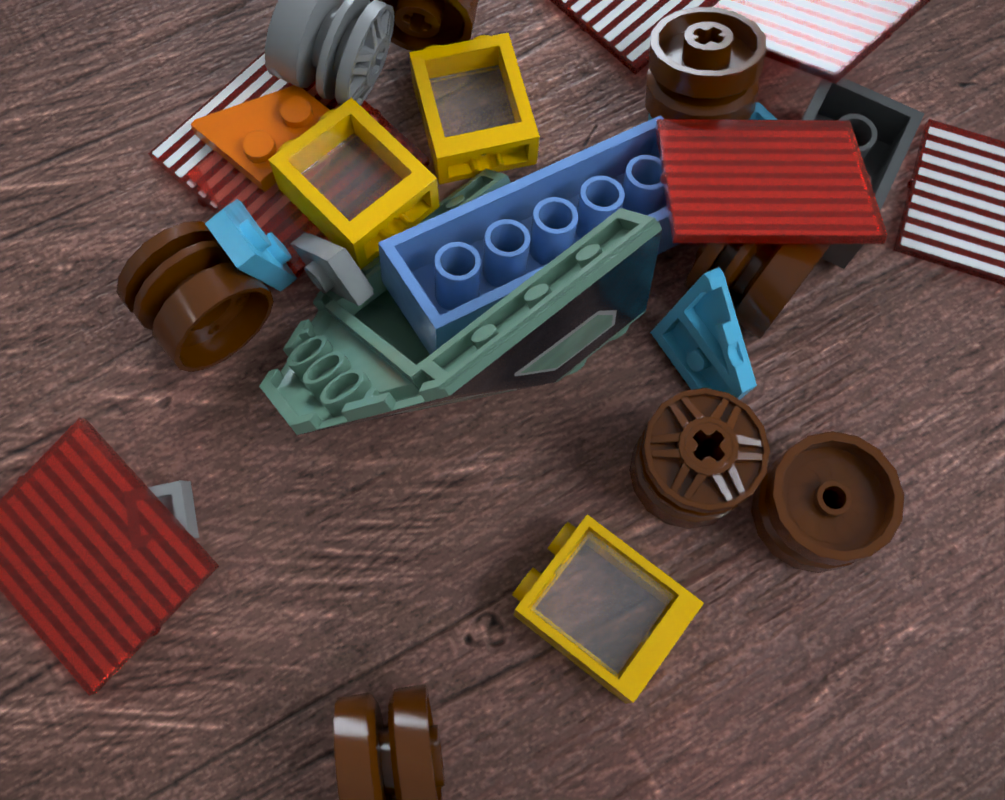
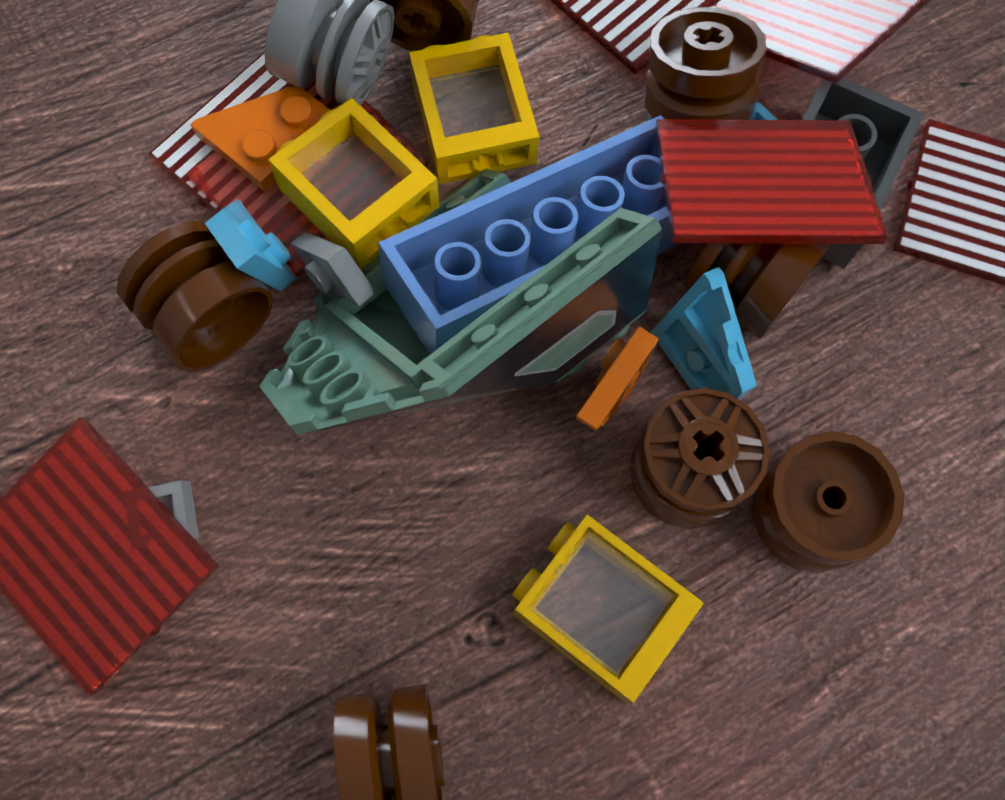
(619, 375): none -> orange wing

